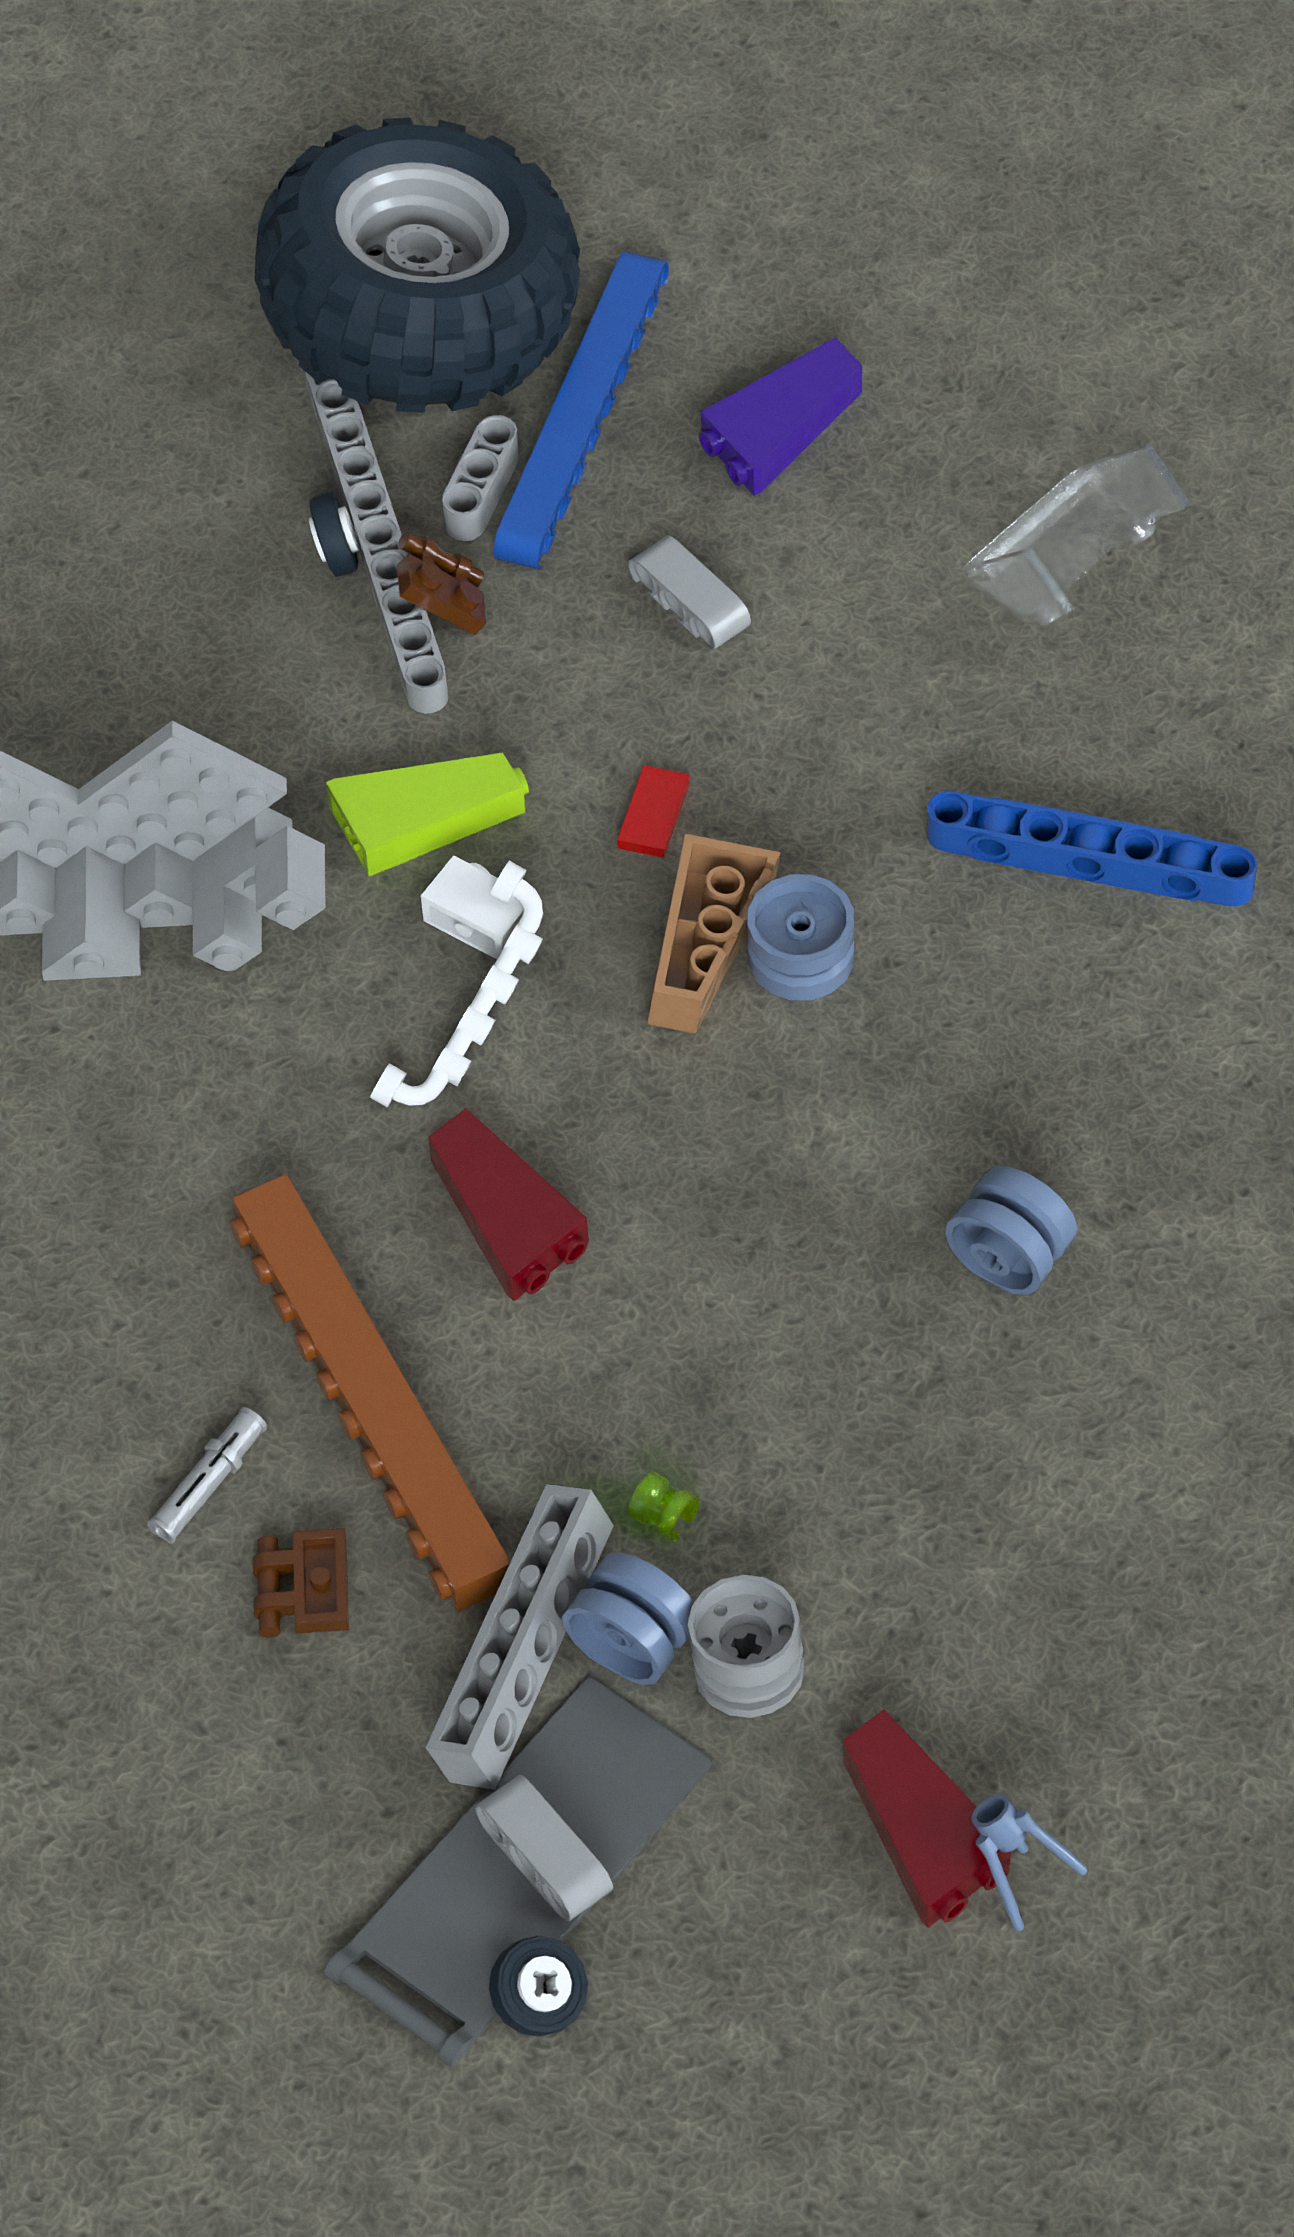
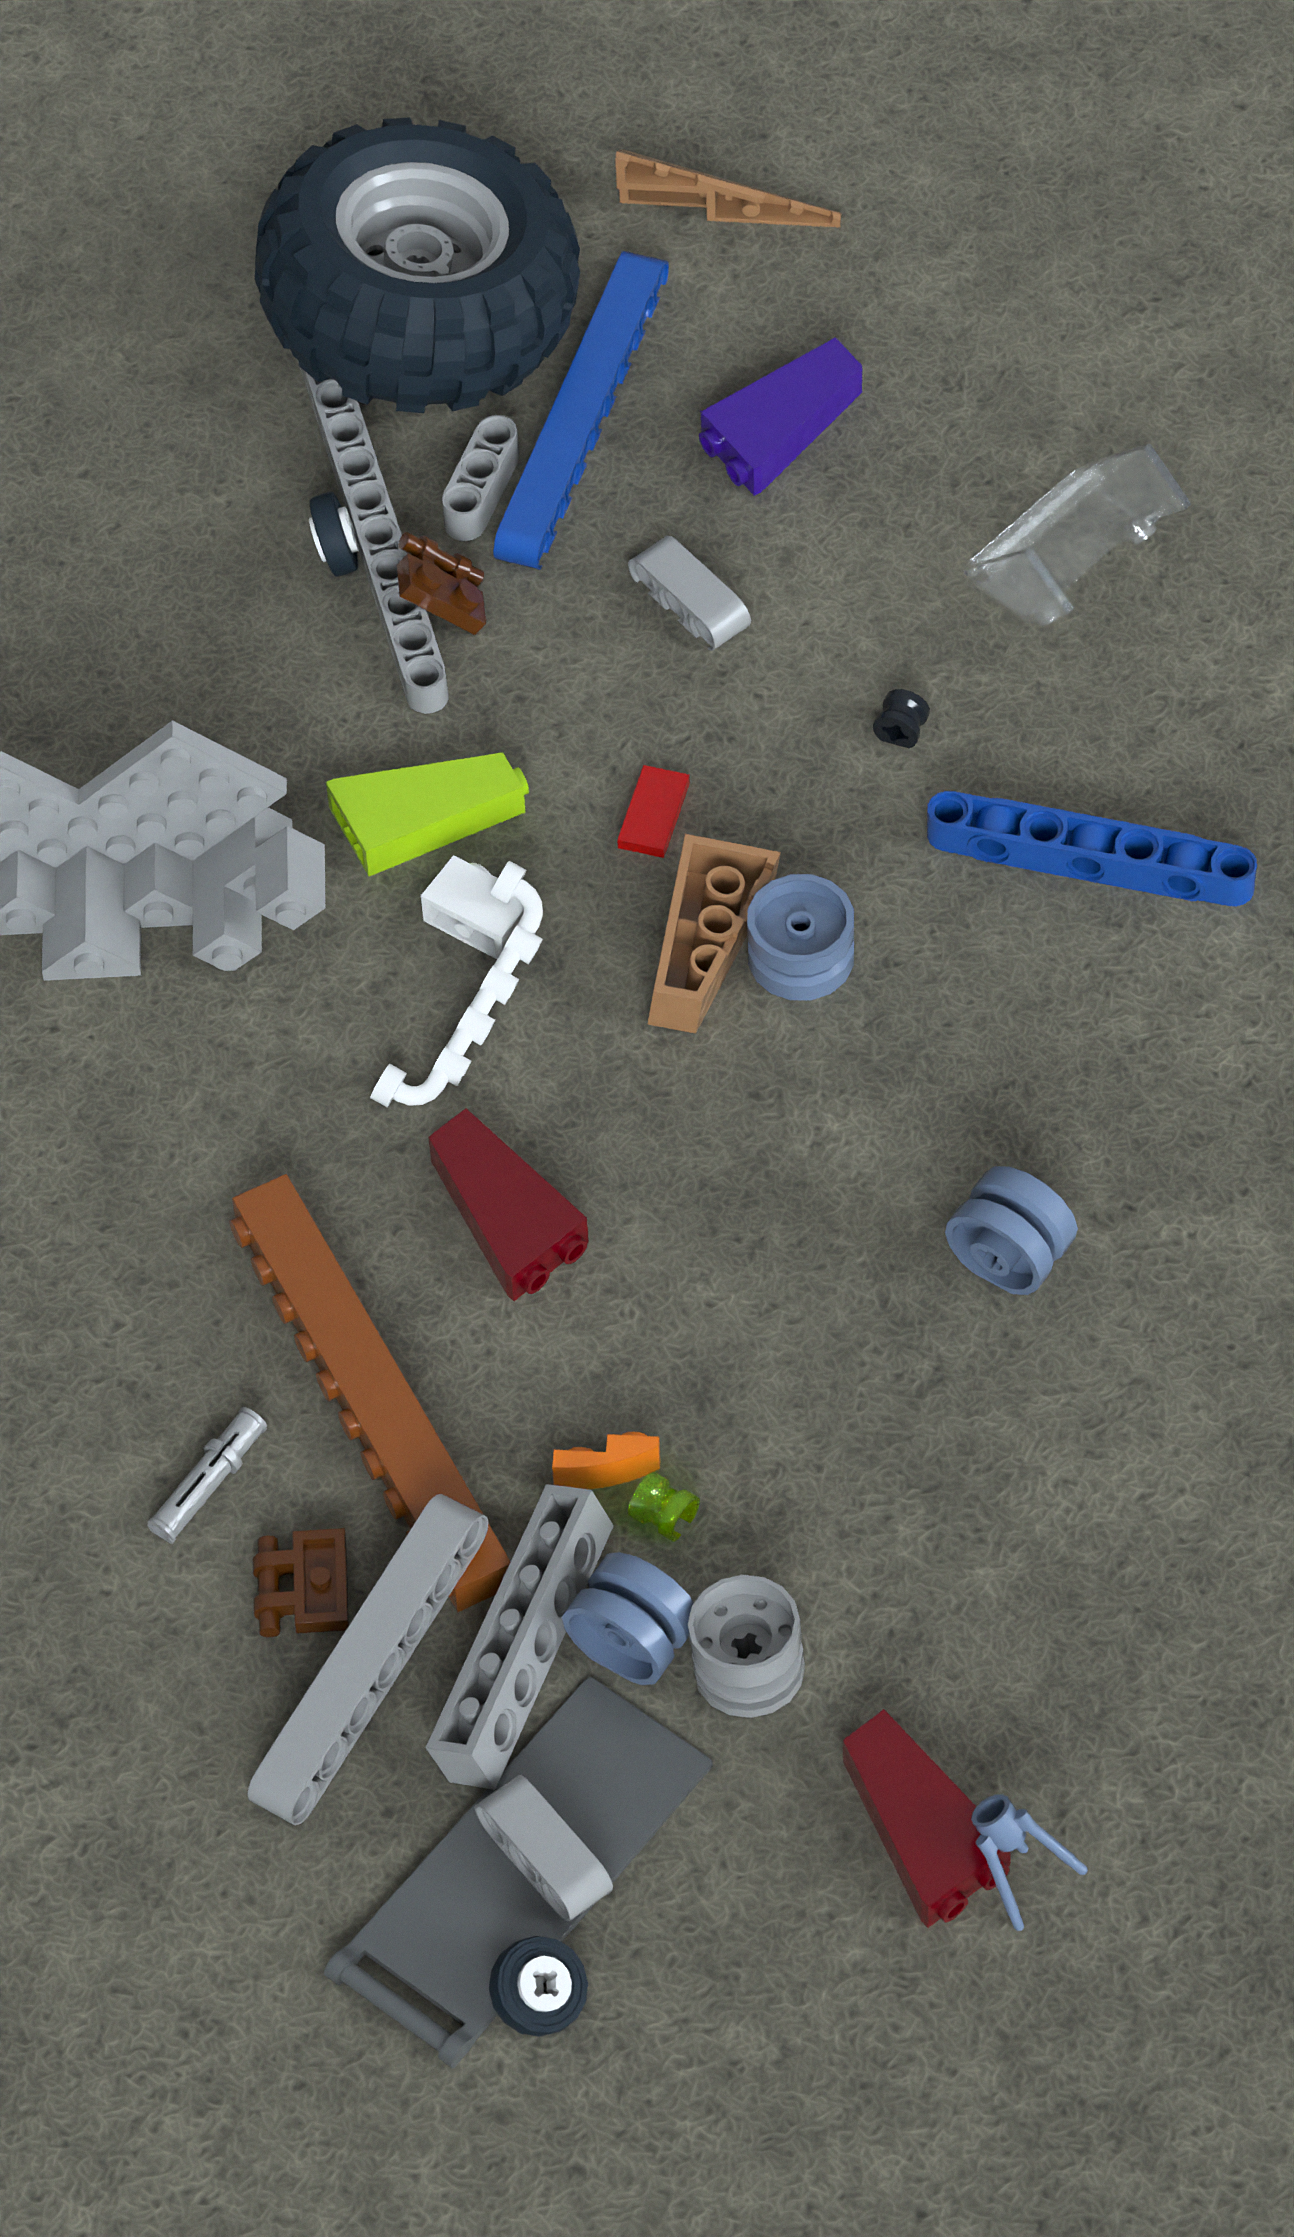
(367, 1659): none -> light grey beam
(625, 1459): none -> orange slope
(662, 183): none -> medium nougat wedge
(901, 718): none -> black wheel

